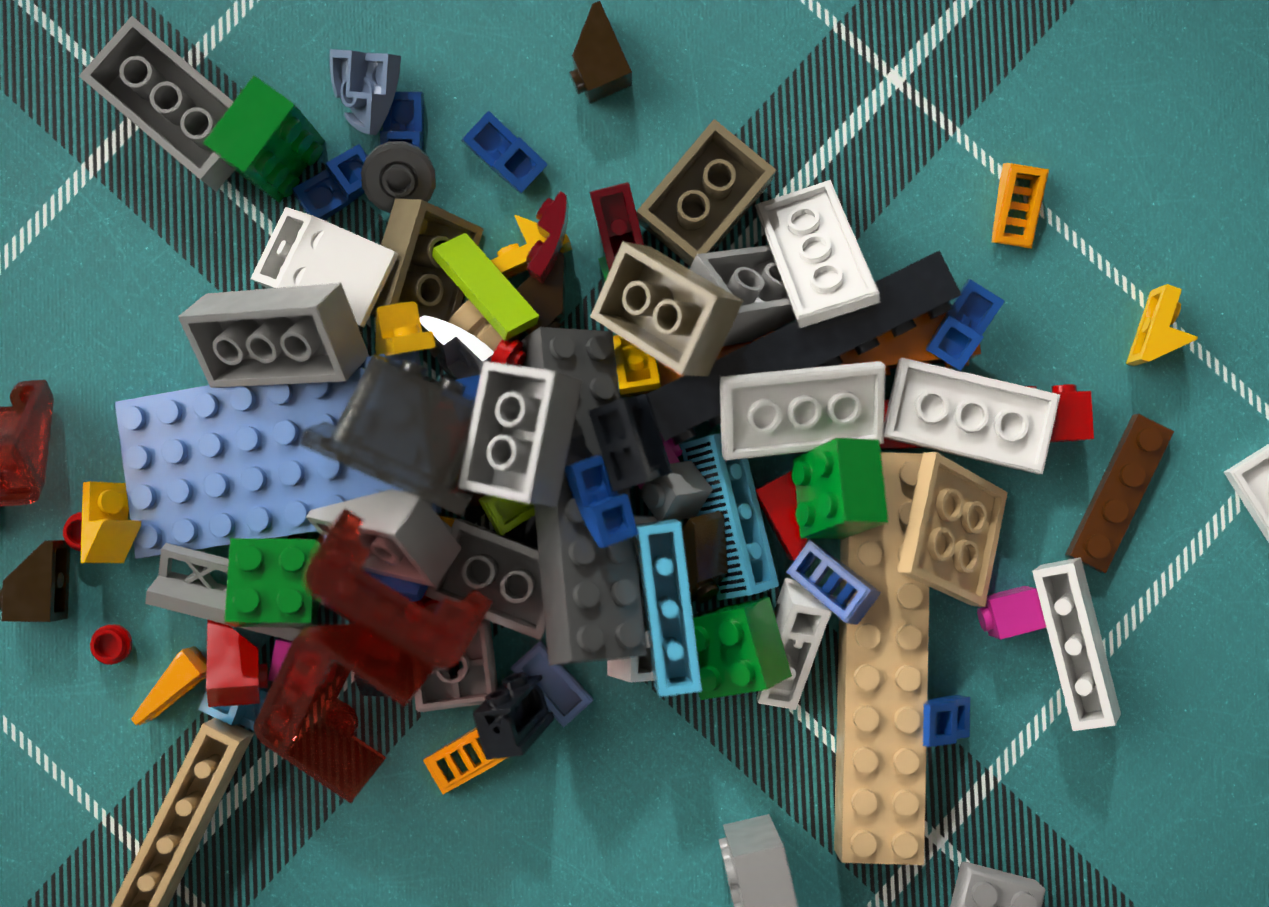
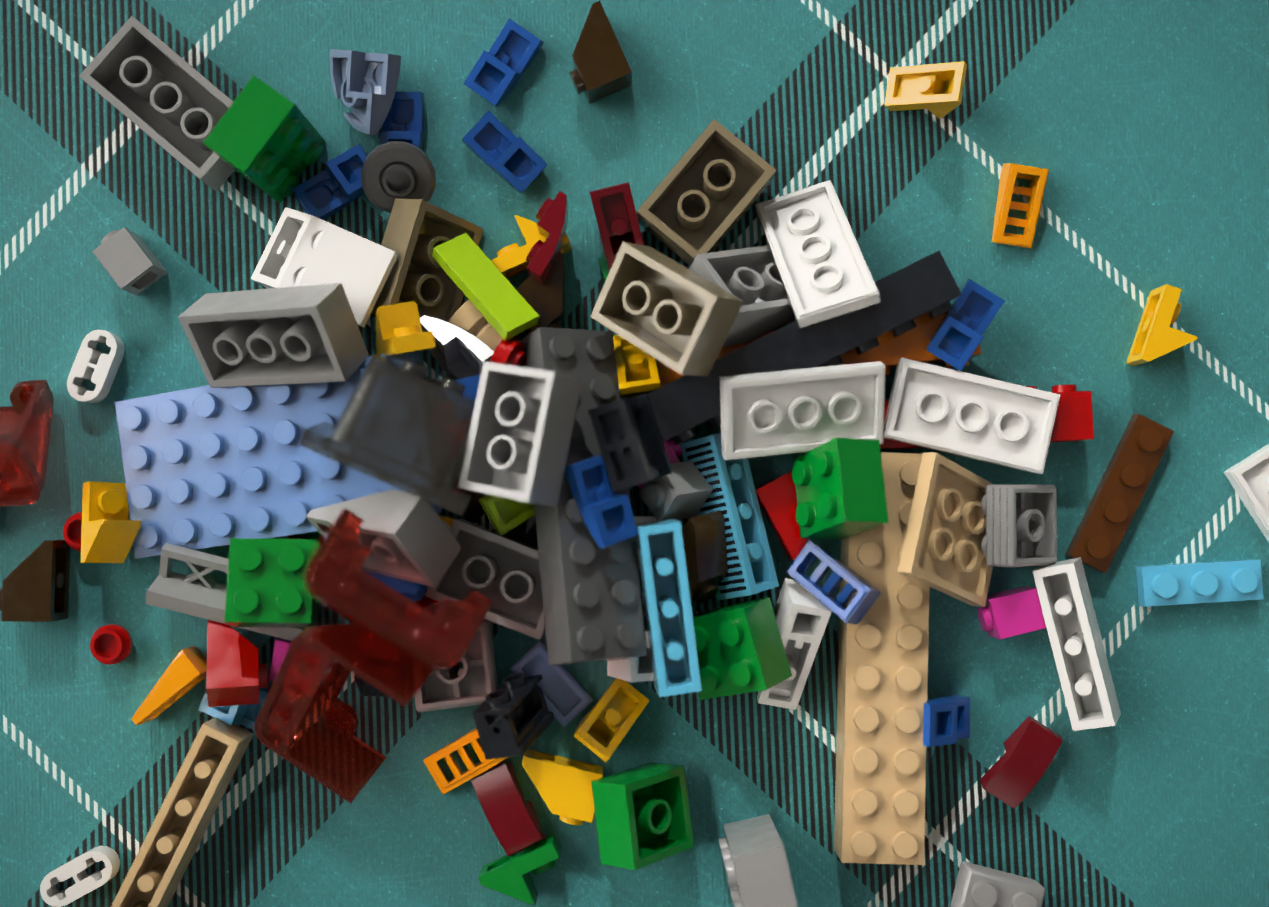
(83, 882): none -> white beam
(95, 366): none -> white beam
(129, 261): none -> light grey brick
(504, 64): none -> blue slope
(507, 810): none -> dark red slope
(511, 873): none -> green slope
(563, 784): none -> yellow slope
(611, 718): none -> yellow slope
(642, 815): none -> green brick
(926, 87): none -> yellow slope
(1020, 525): none -> light grey brick
(1025, 761): none -> dark red slope
(1199, 582): none -> medium azure plate

